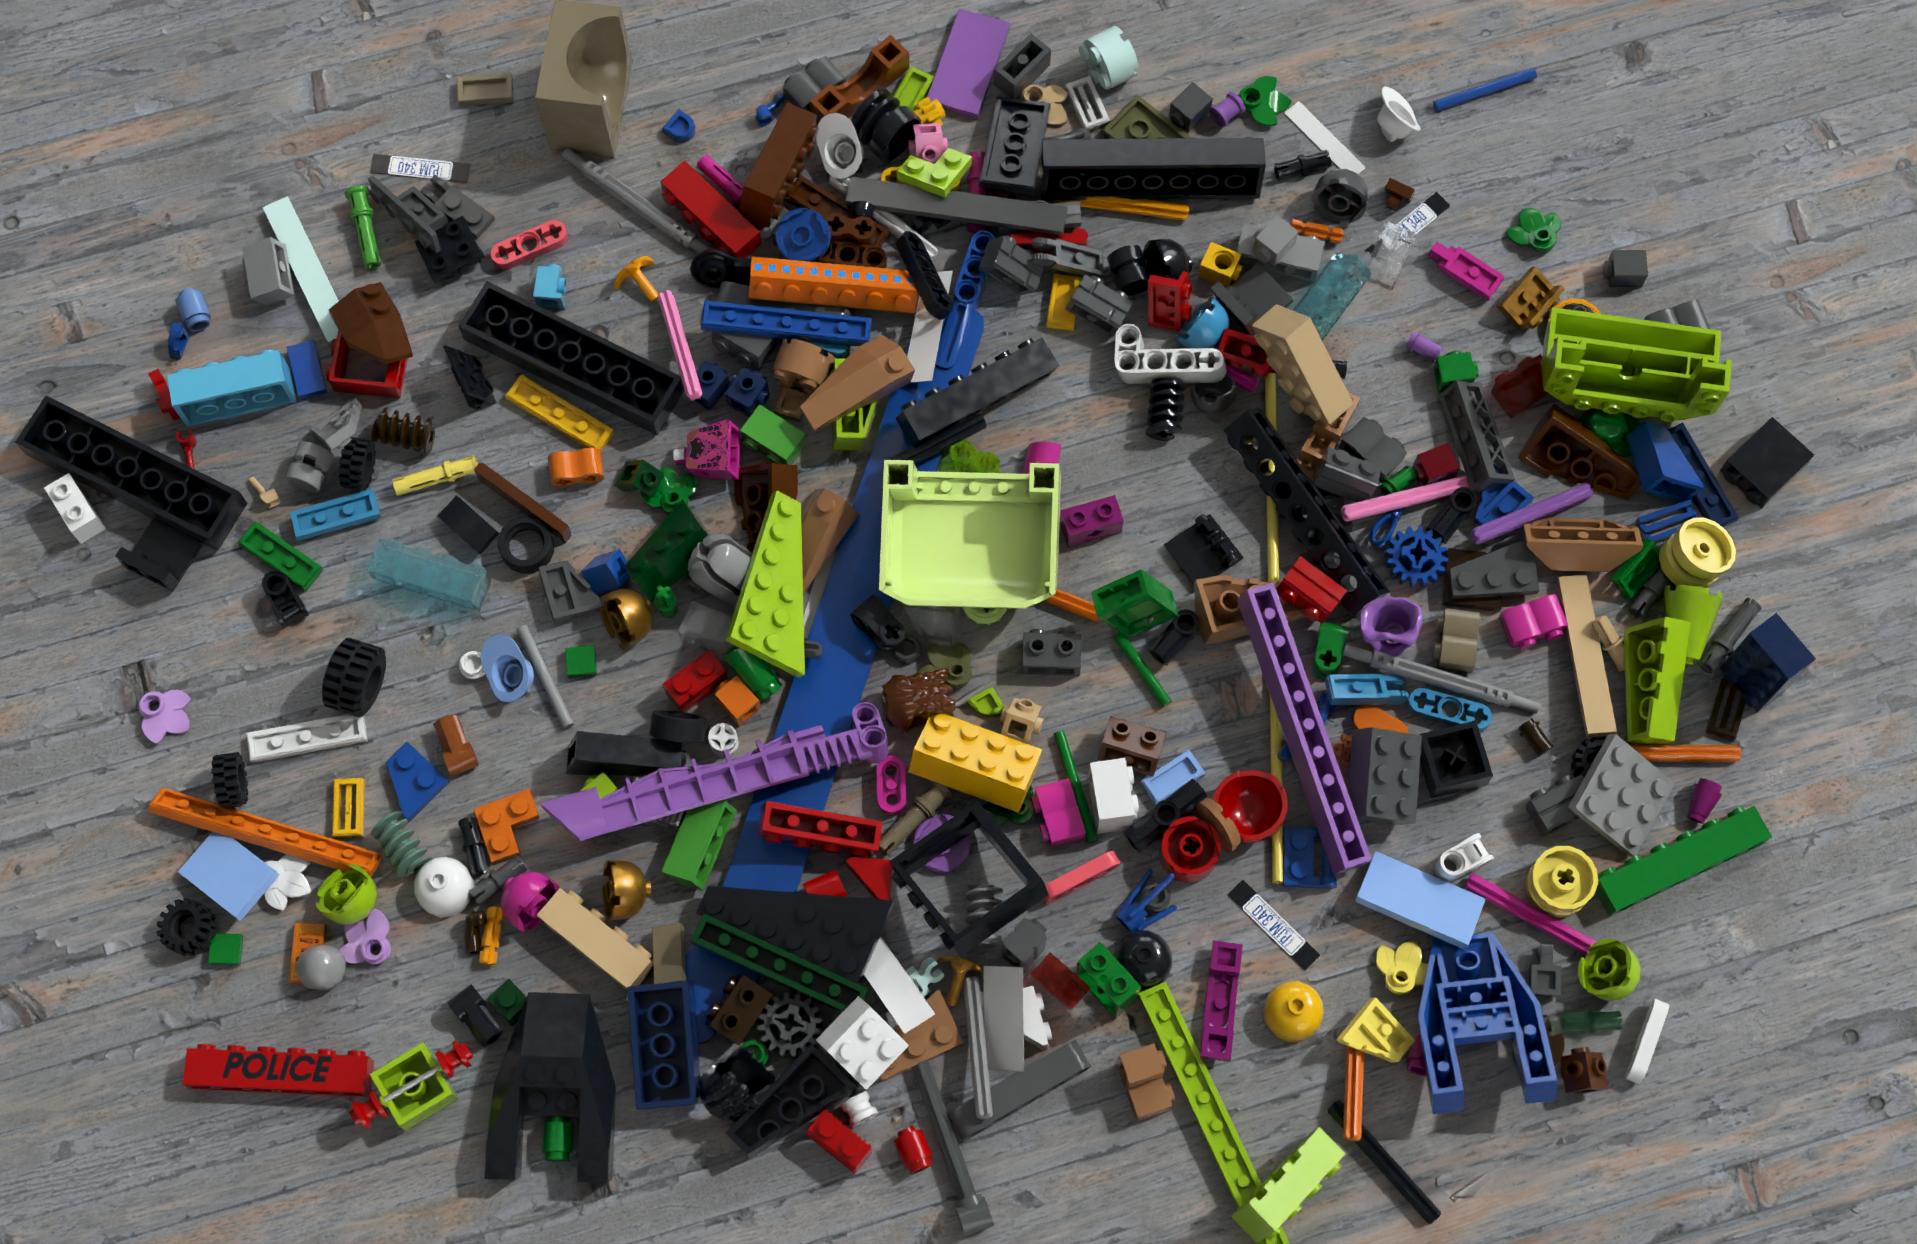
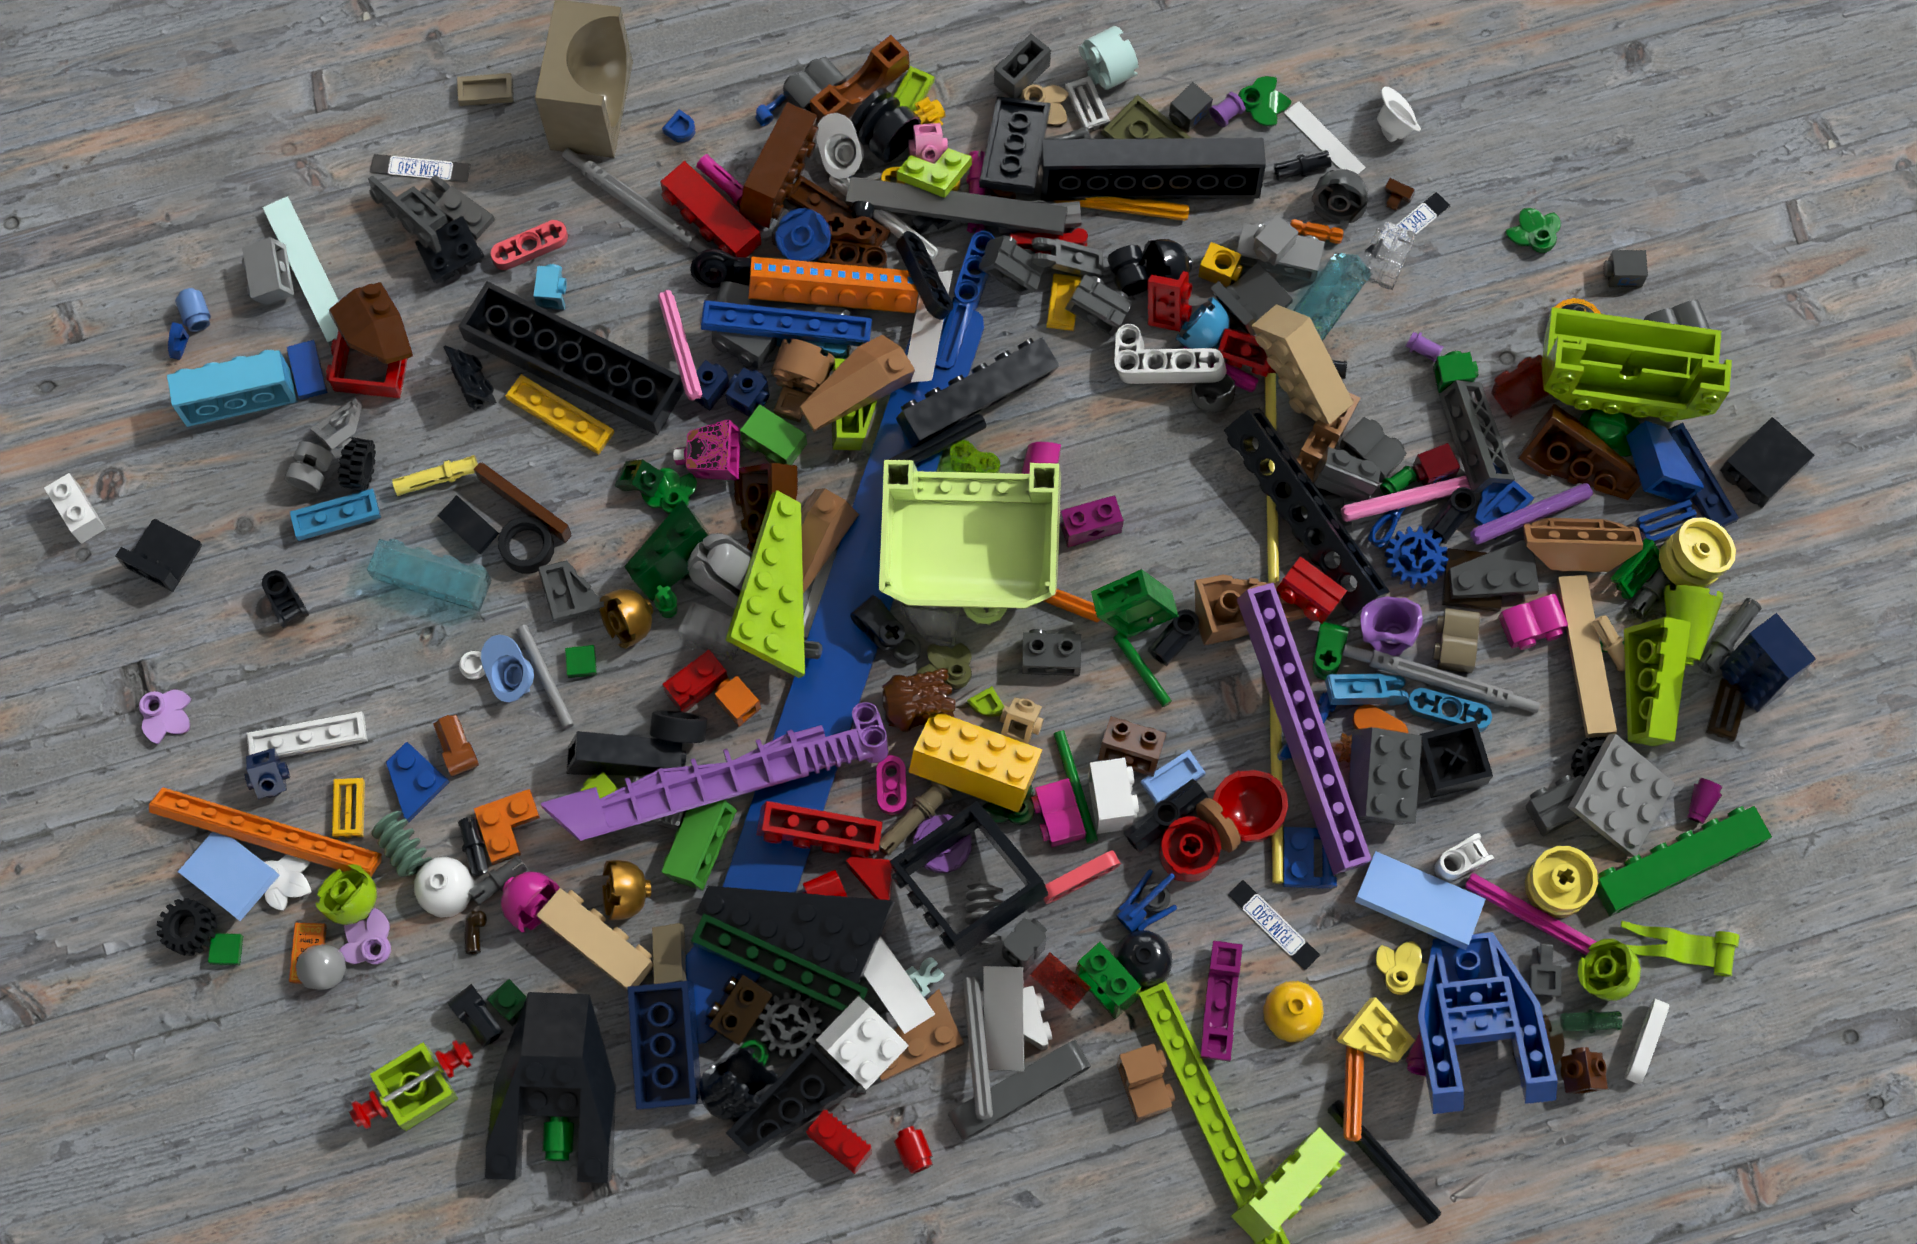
(131, 472): black brick -> none
(162, 388): red plate -> none
(187, 444): red hand -> none
(229, 779): black tyre -> none
(266, 773): none -> dark blue brick
(269, 498): tan hand -> none
(278, 1071): red brick -> none
(280, 556): green tile -> none
(353, 677): black tyre -> none
(362, 215): bright green pin -> none
(403, 431): dark brown piece -> none
(491, 936): light orange axle -> none
(575, 467): orange axle -> none
(606, 572): blue panel -> none
(633, 270): light orange plant -> none
(722, 733): white wheel -> none
(754, 672): green plant -> none
(859, 1109): white wheel -> none
(960, 967): pearl gold plant -> none
(968, 63): medium lavender tile -> none
(971, 1207): dark grey piece -> none
(1164, 409): black piece -> none
(1203, 549): black hinge -> none
(1467, 270): dark pink hinge -> none
(1485, 89): blue bar -> none
(1530, 300): pearl gold bracket -> none
(1535, 737): dark brown pin -> none
(1688, 948): none -> lime flag
(1689, 753): orange axle -> none

